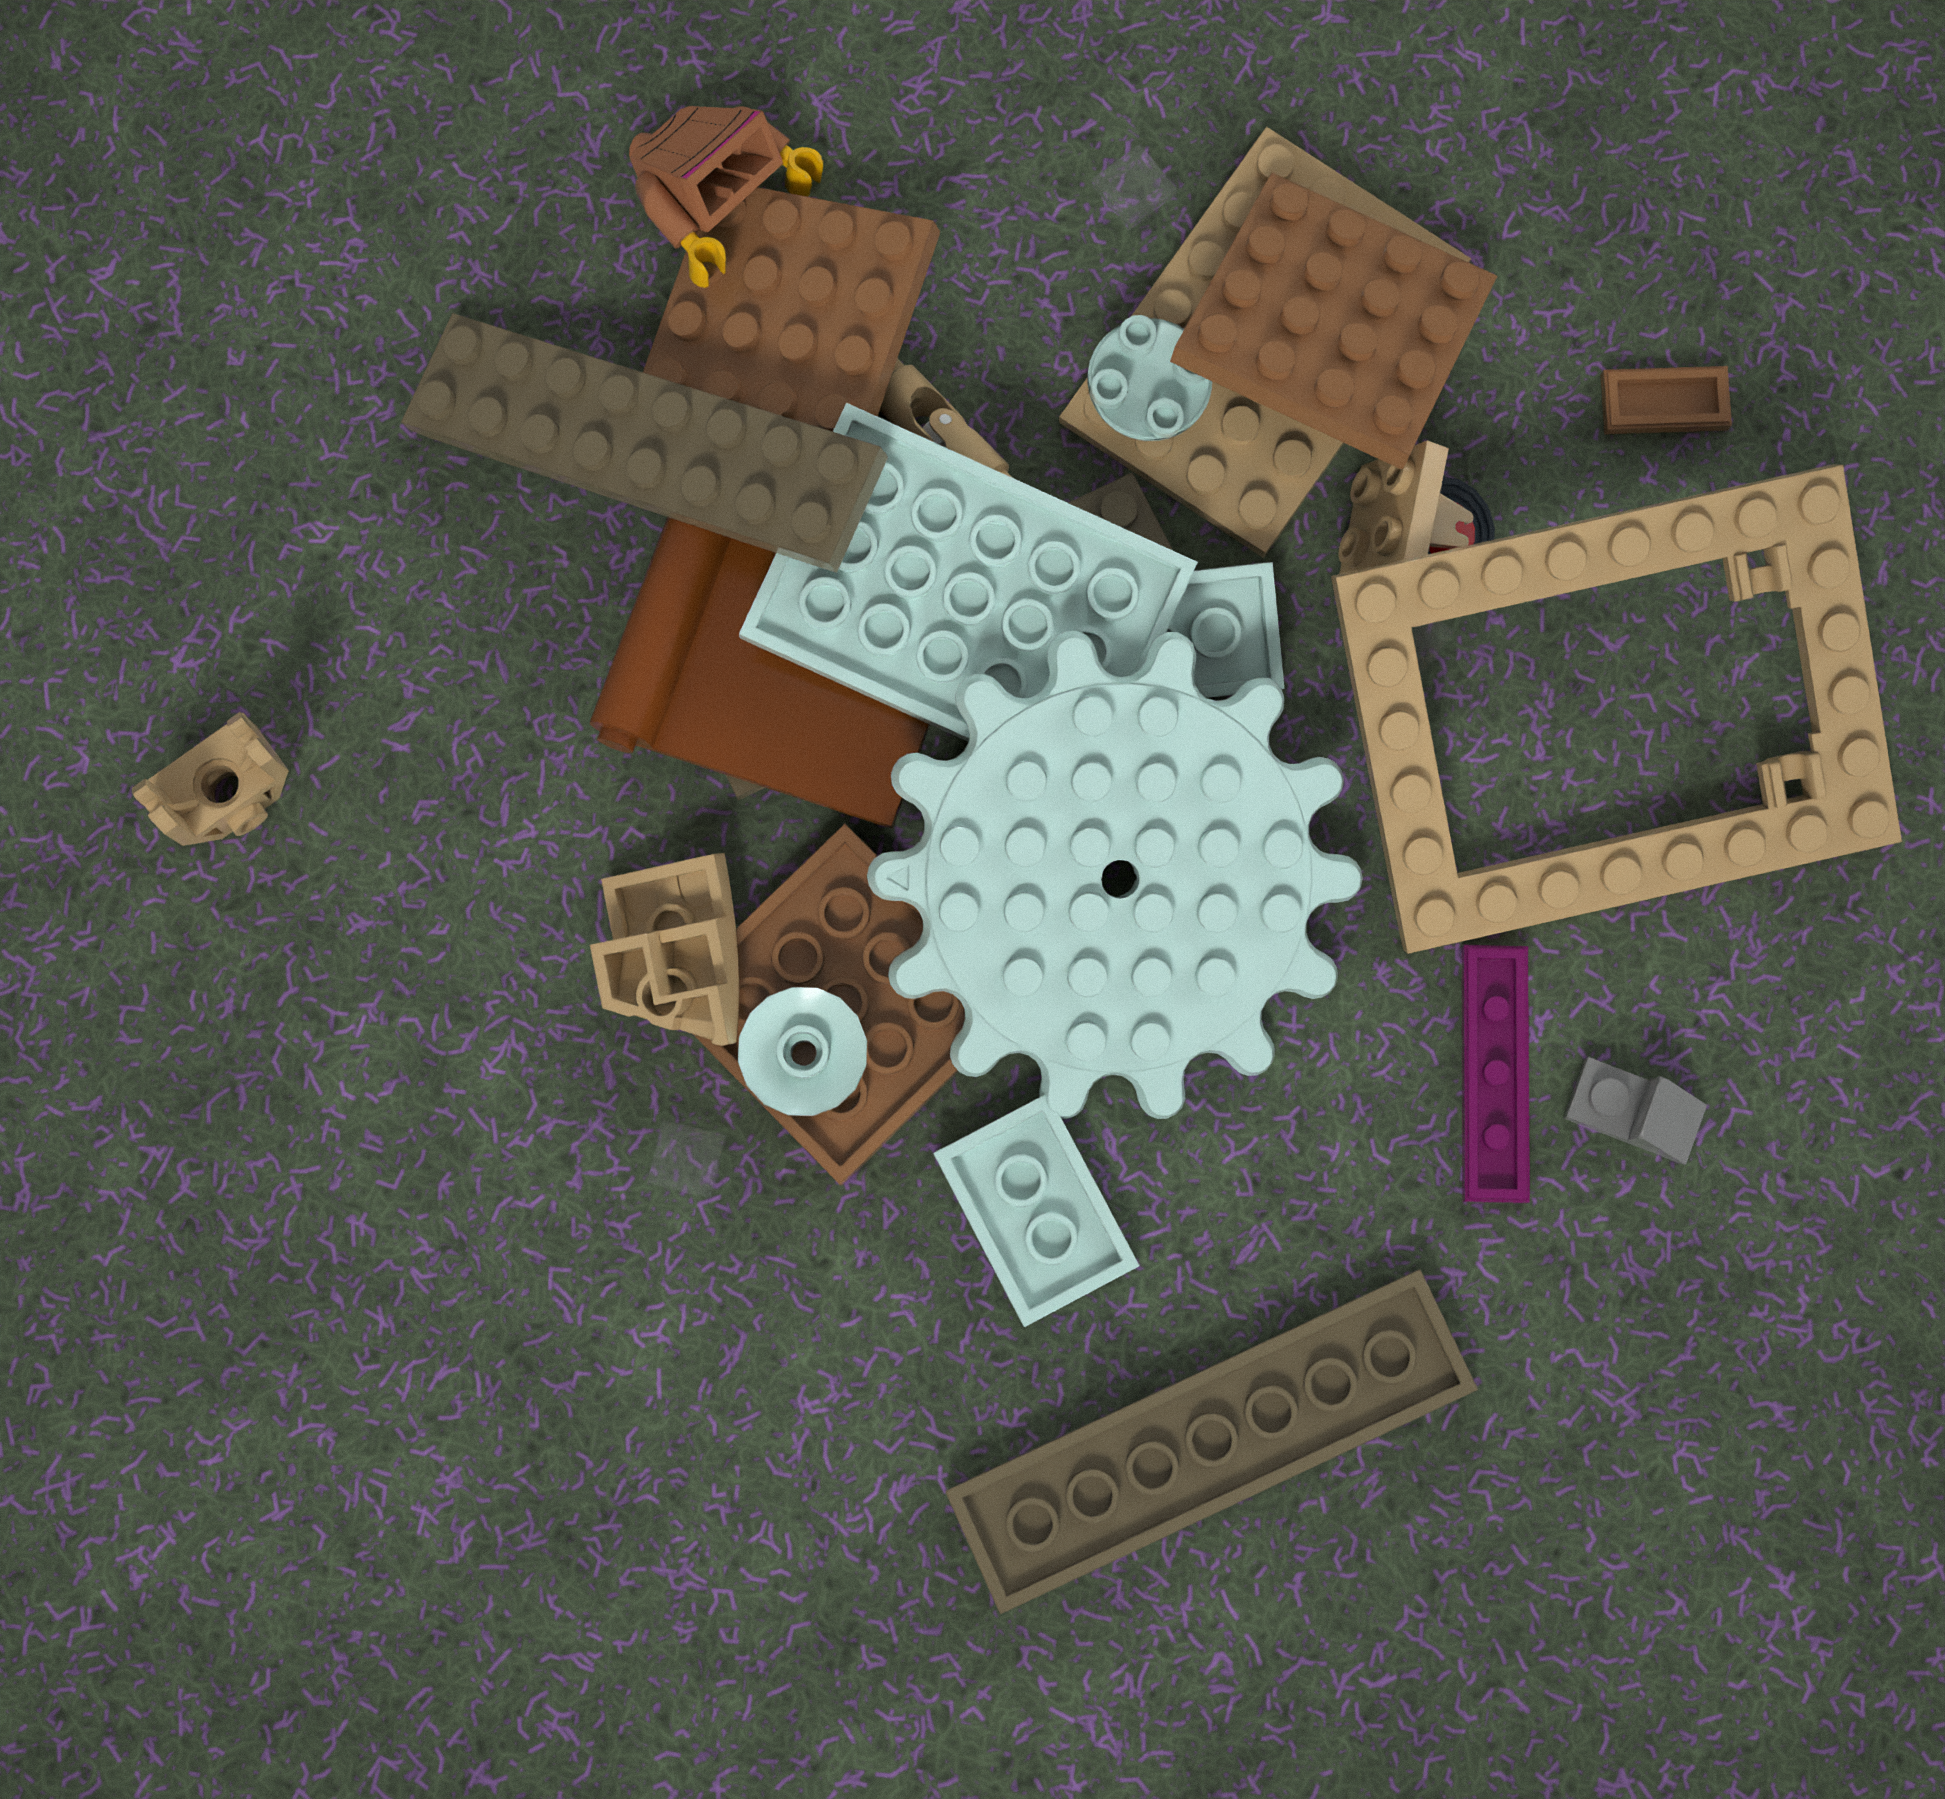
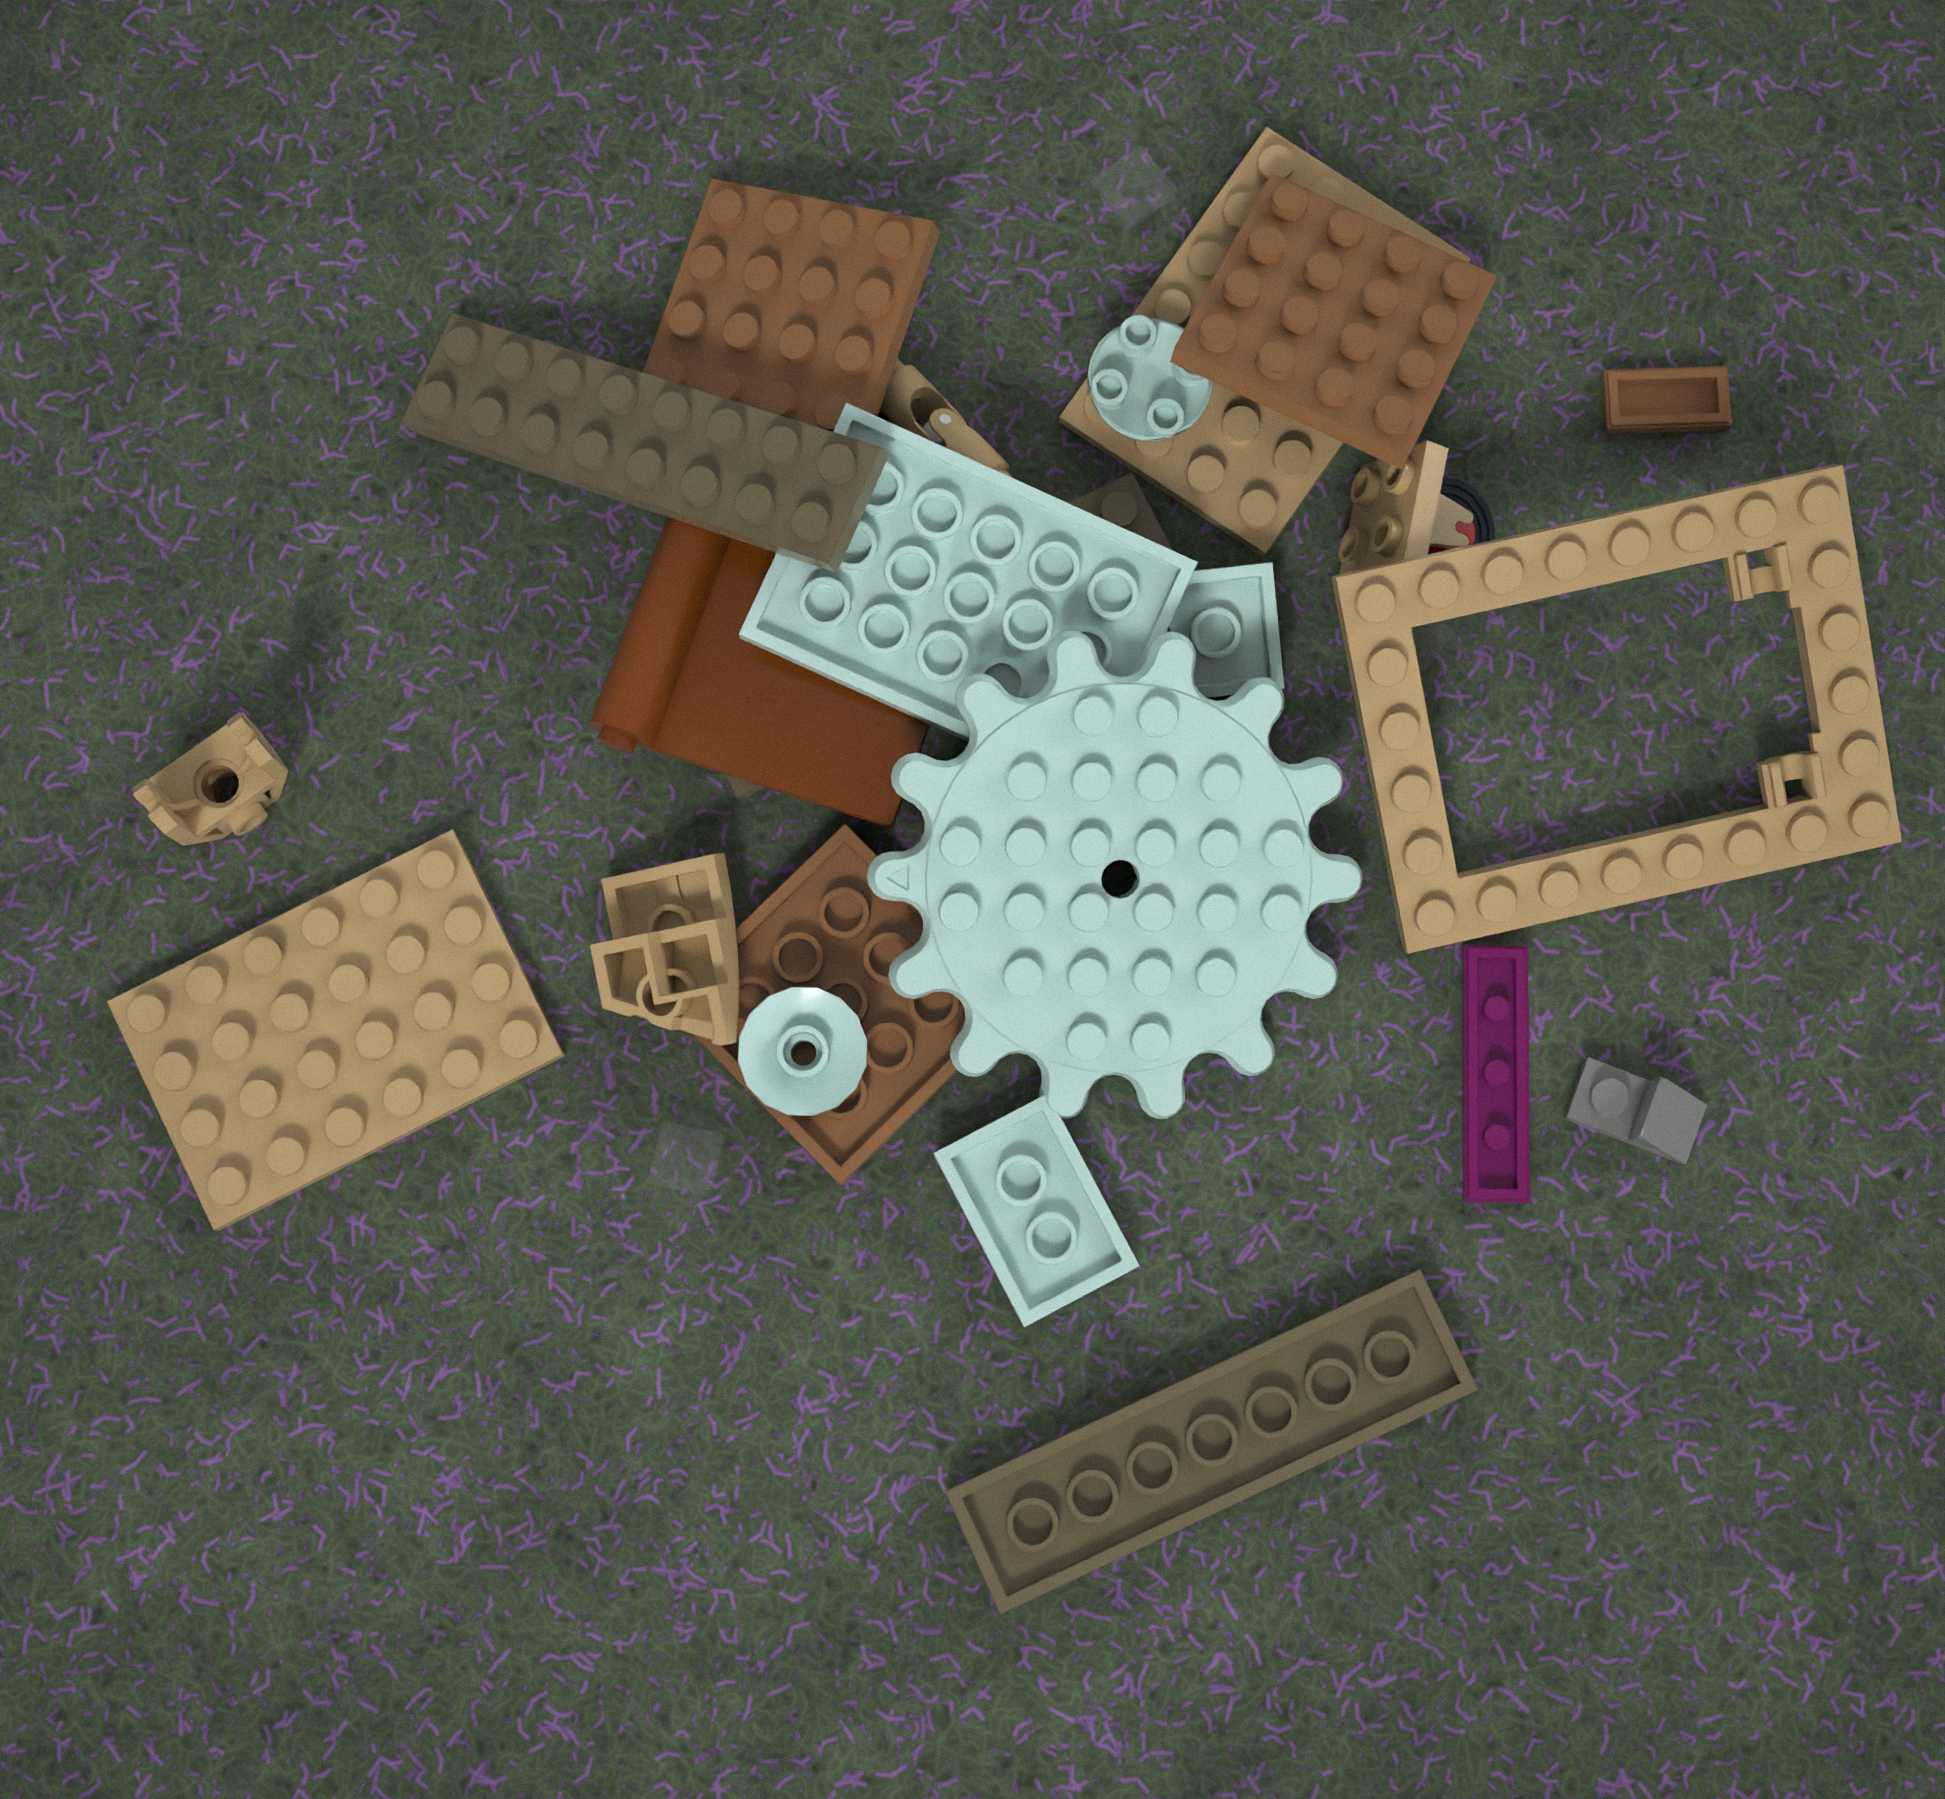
(335, 1030): none -> tan plate
(705, 167): nougat torso -> none

